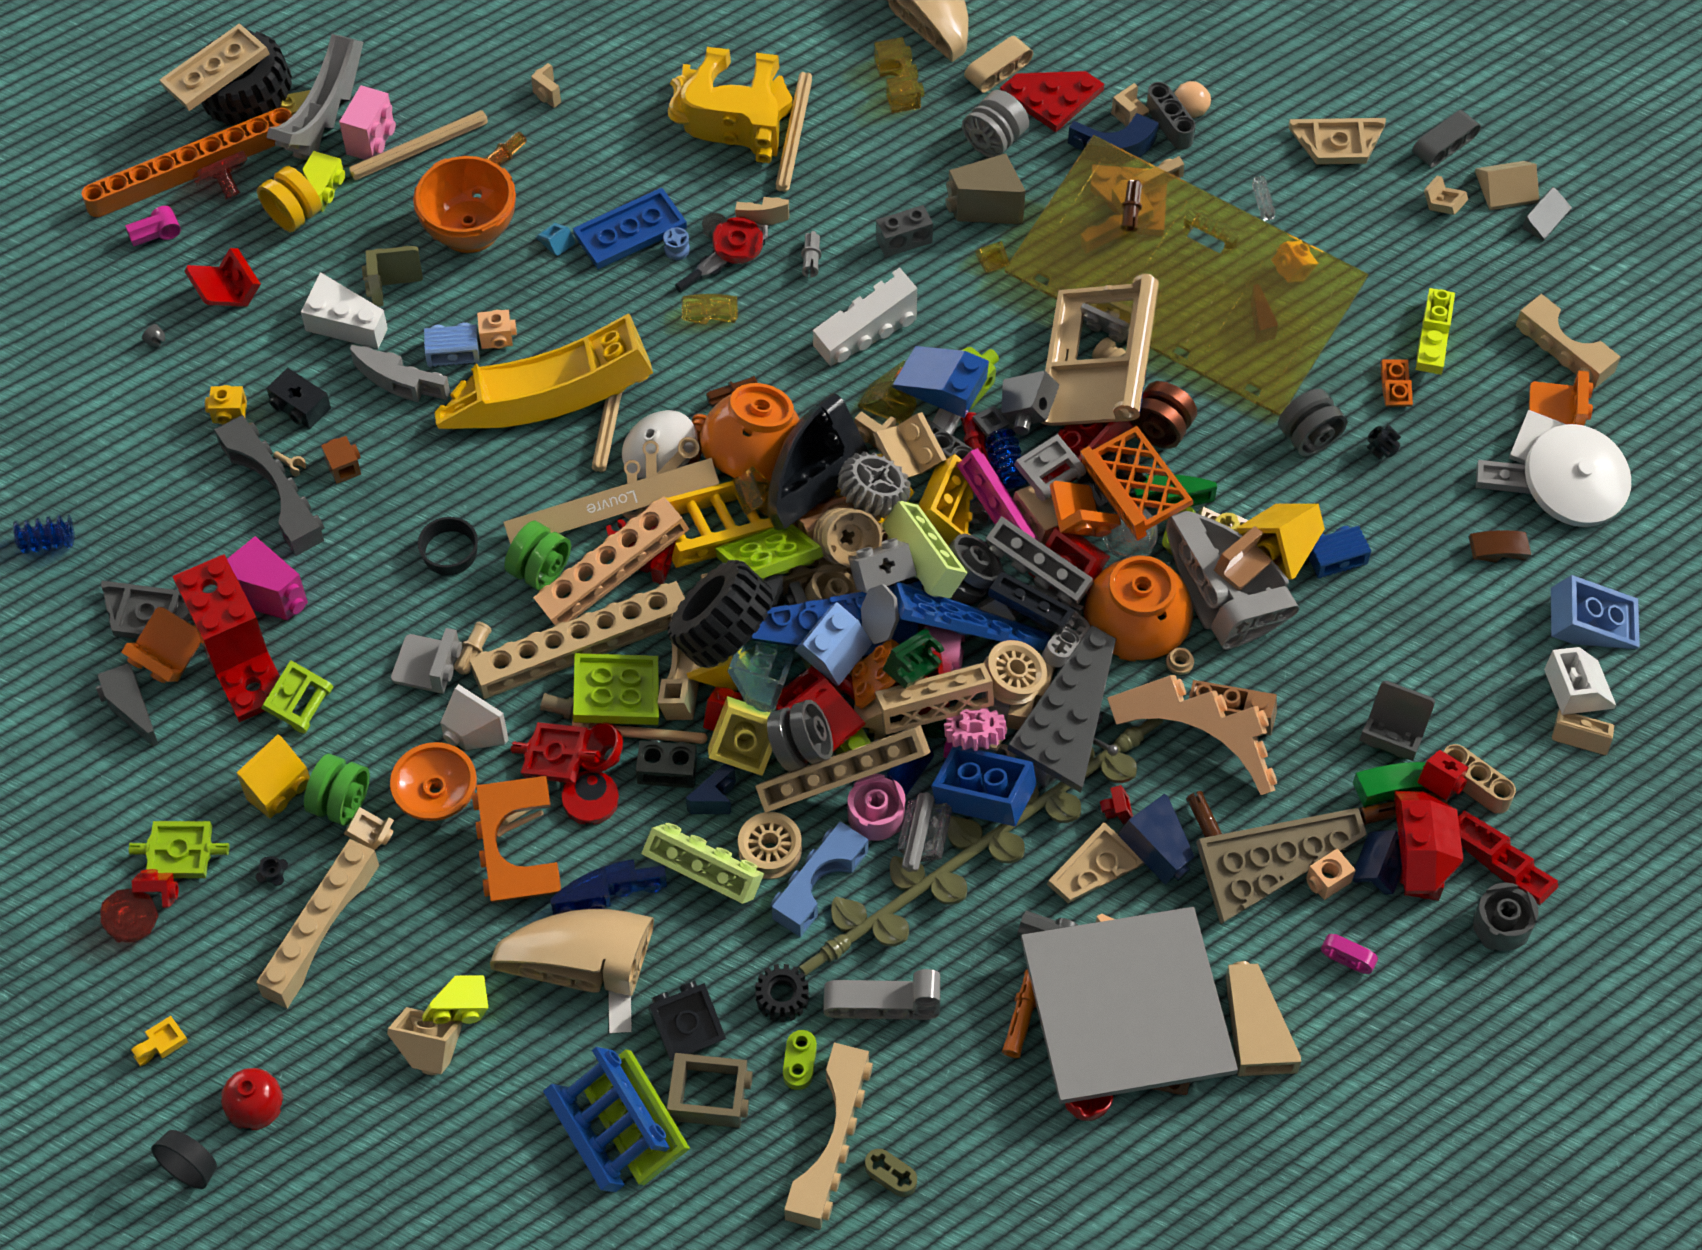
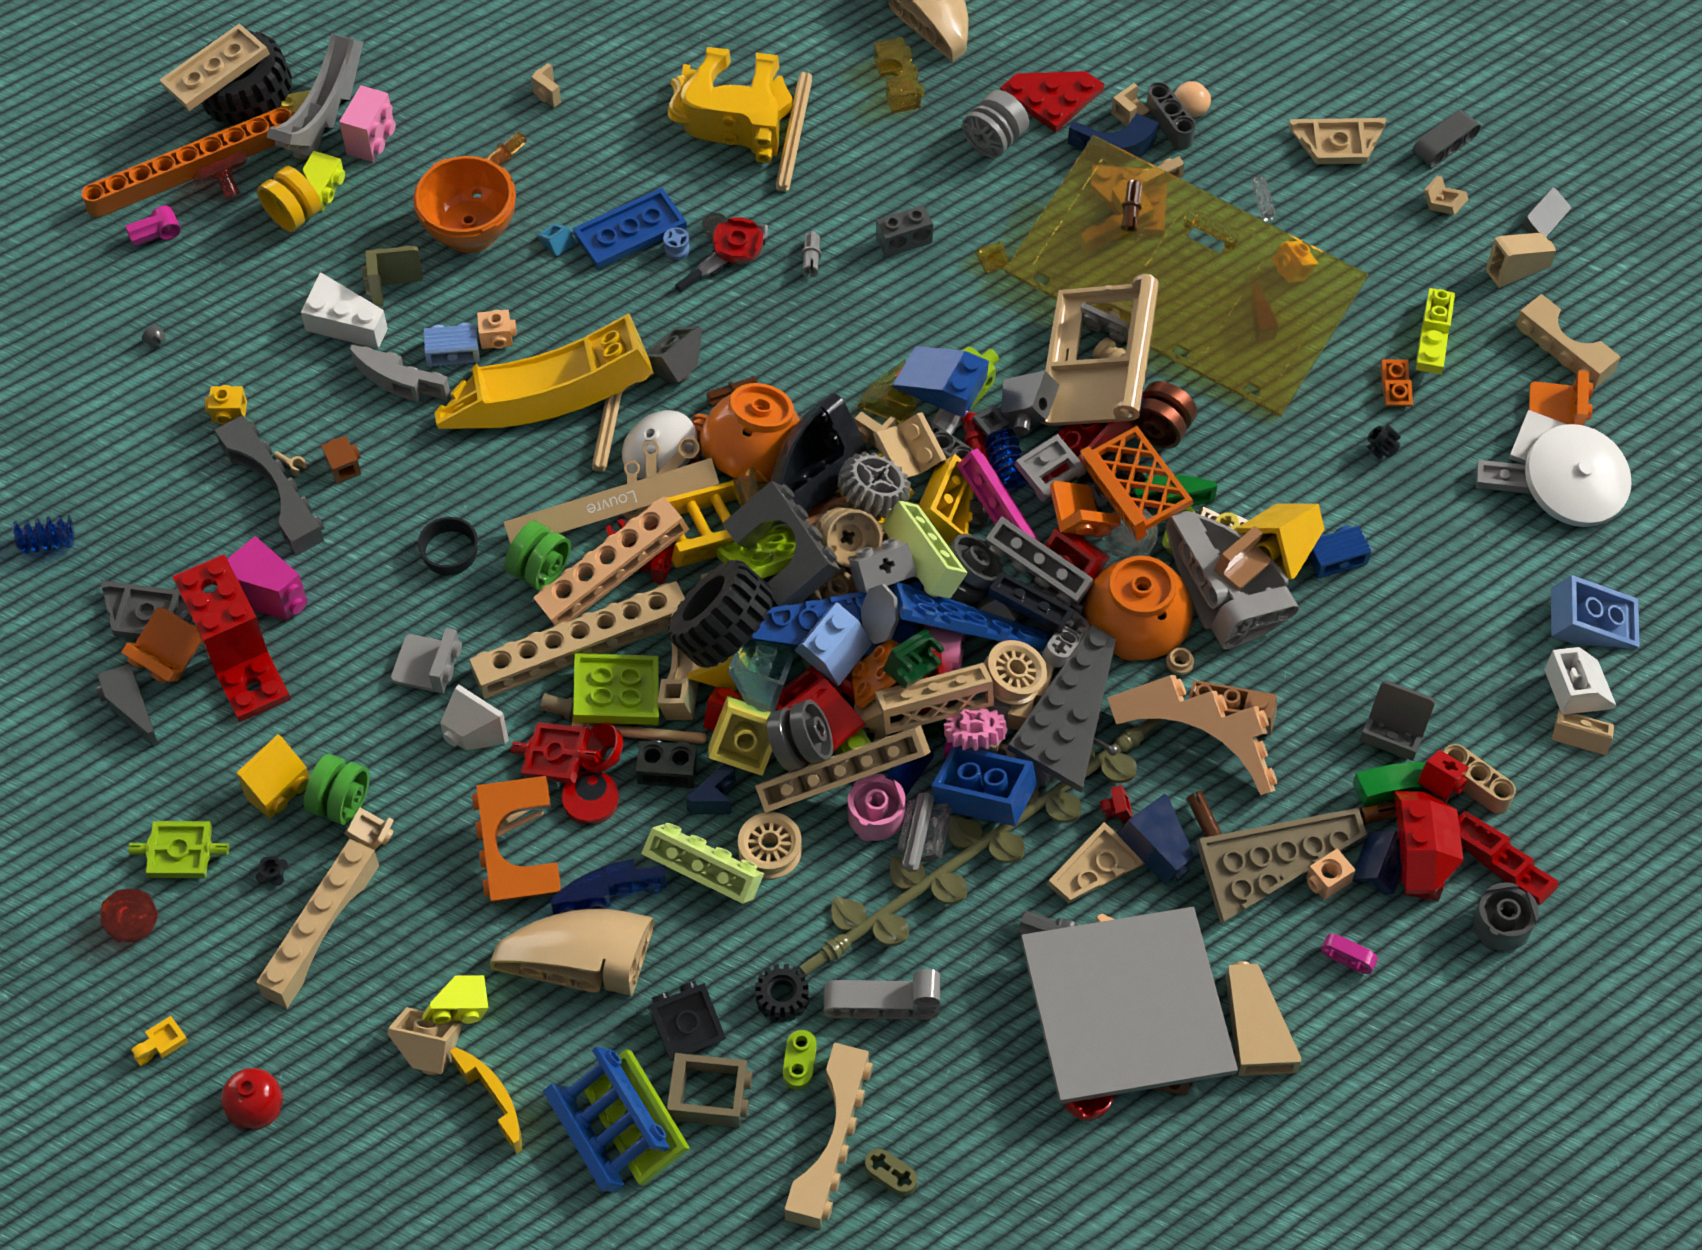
(152, 881): red bracket -> none
(184, 1159): black tyre -> none
(225, 285): red bracket -> none
(290, 690): lime plate -> none
(298, 398): black brick -> none
(418, 145): tan axle -> none
(429, 768): orange dish -> none
(471, 1070): none -> yellow slope
(472, 647): tan axle -> none
(619, 1012): white sticker -> none
(676, 354): none -> dark grey slope
(703, 307): clear yellow slope -> none
(770, 212): tan slope -> none
(812, 561): none -> dark grey arch
(840, 851): medium blue arch -> none
(868, 319): white wedge -> none
(986, 192): dark tan slope -> none
(998, 64): tan beam -> none
(1020, 1020): orange pin -> none
(1038, 513): tan hinge -> none
(1312, 422): dark grey wheel -> none
(1497, 544): reddish brown slope -> none
(1509, 184): tan slope -> none
(1518, 257): none -> tan slope

